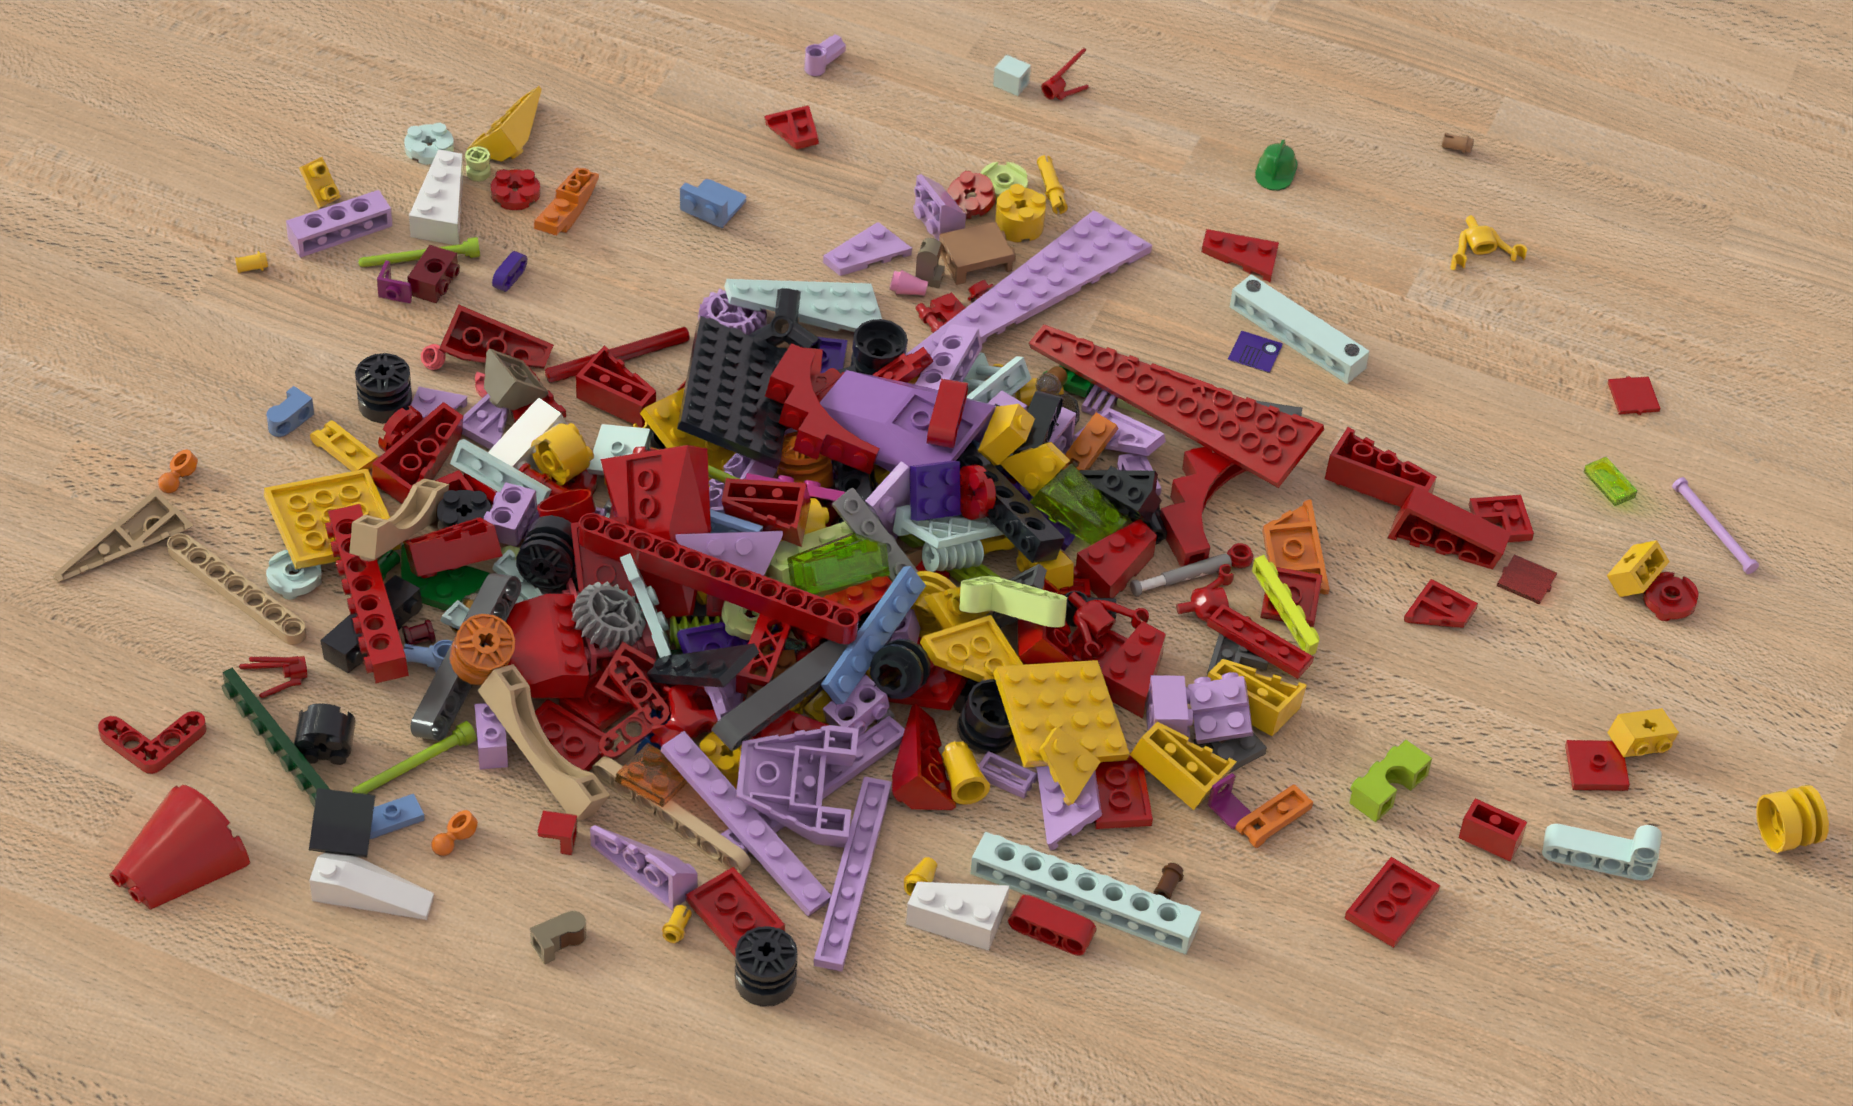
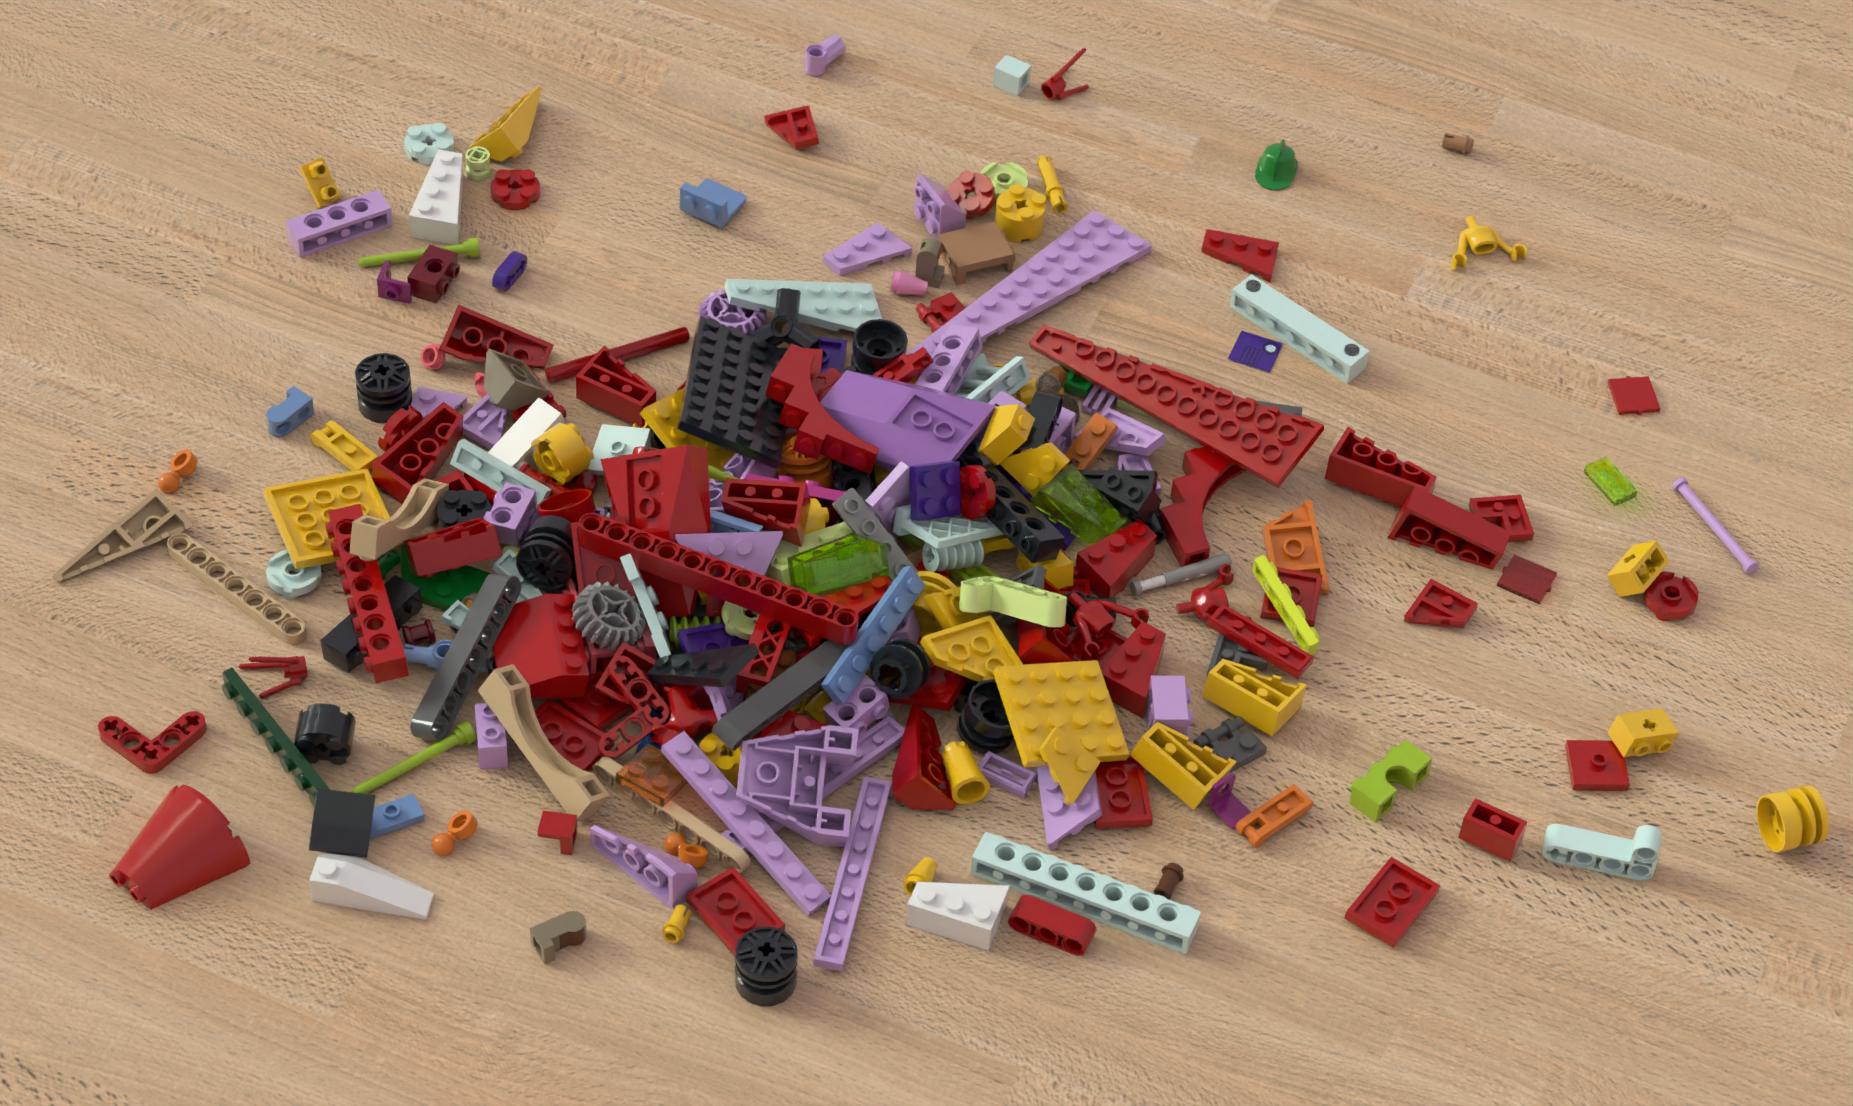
(251, 262): yellow pin -> none
(471, 660): orange wheel -> none
(568, 203): orange slope -> none
(693, 854): none -> orange plate
(947, 413): red beam -> none
(979, 289): red plate -> none
(1220, 708): lavender plate -> none
(1240, 555): red plate -> none

